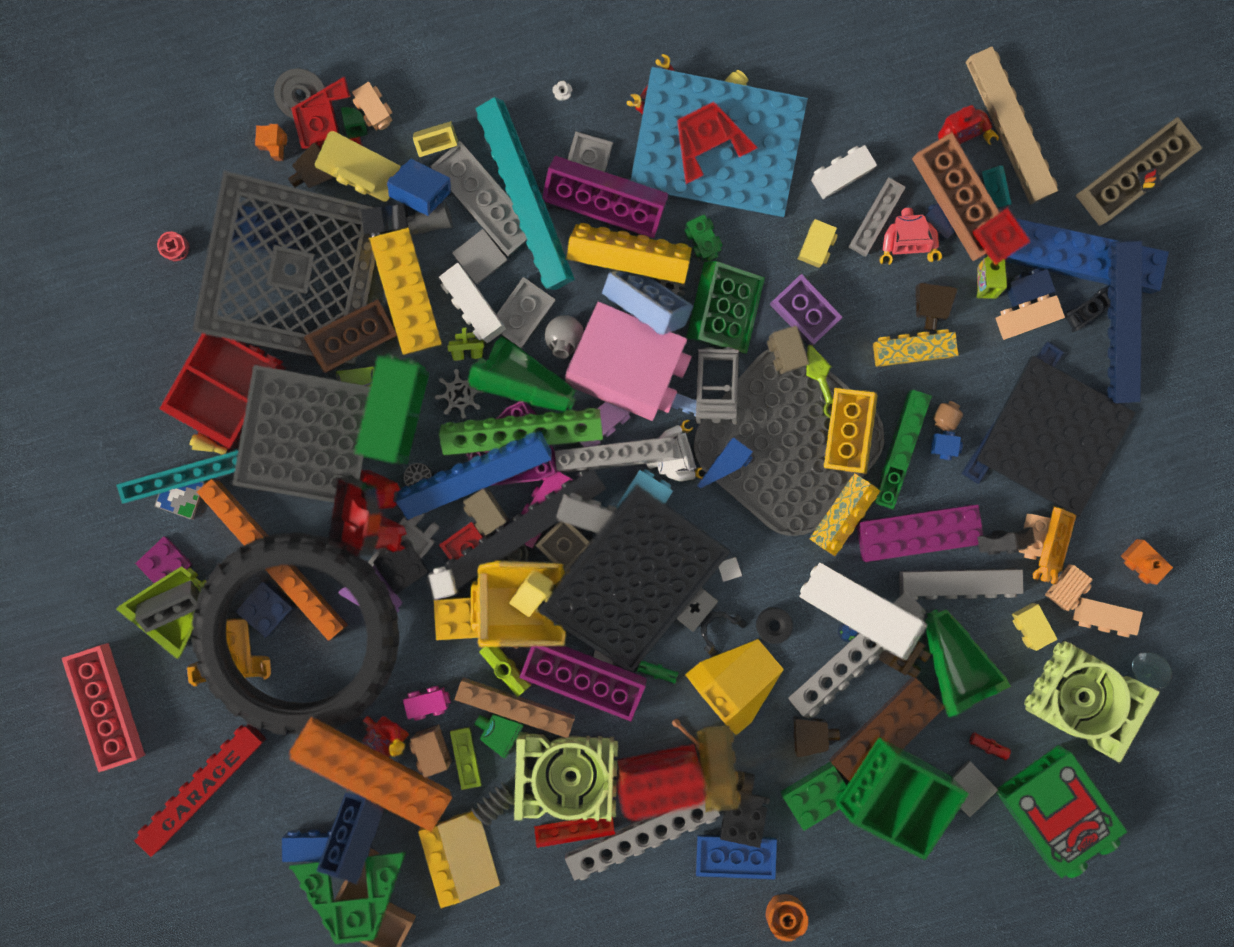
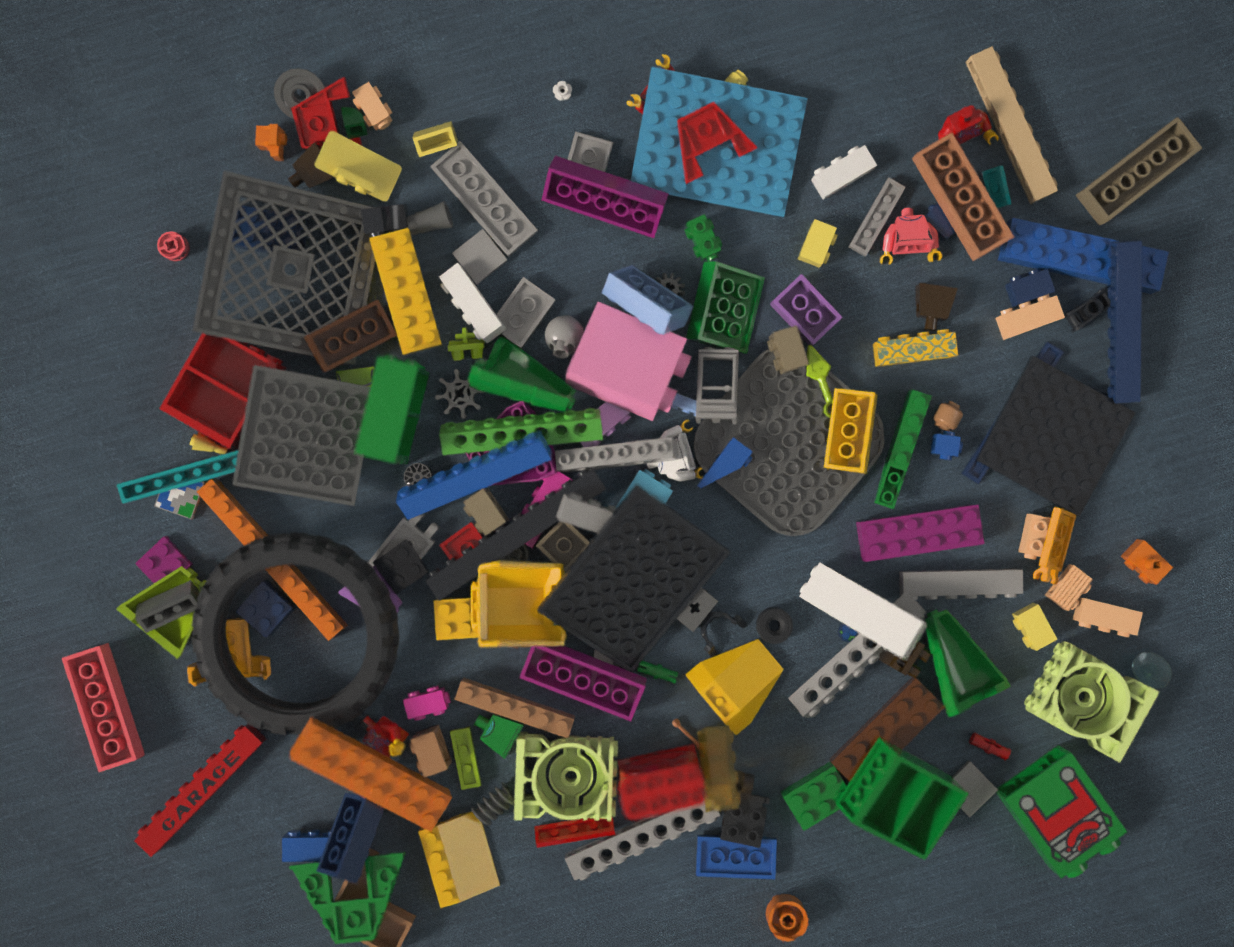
(357, 515): red piece -> none
(419, 187): blue brick -> none
(442, 582): white brick -> none
(496, 658): lime piece -> none
(524, 194): teal brick -> none
(531, 593): light yellow brick -> none
(629, 252): yellow brick -> none
(730, 569): white sticker -> none
(812, 735): dark brown torso -> none
(844, 514): yellow brick -> none
(990, 278): lime torso -> none
(1001, 236): red tile -> none
(1005, 541): black brick -> none
(1149, 179): black sticker -> none

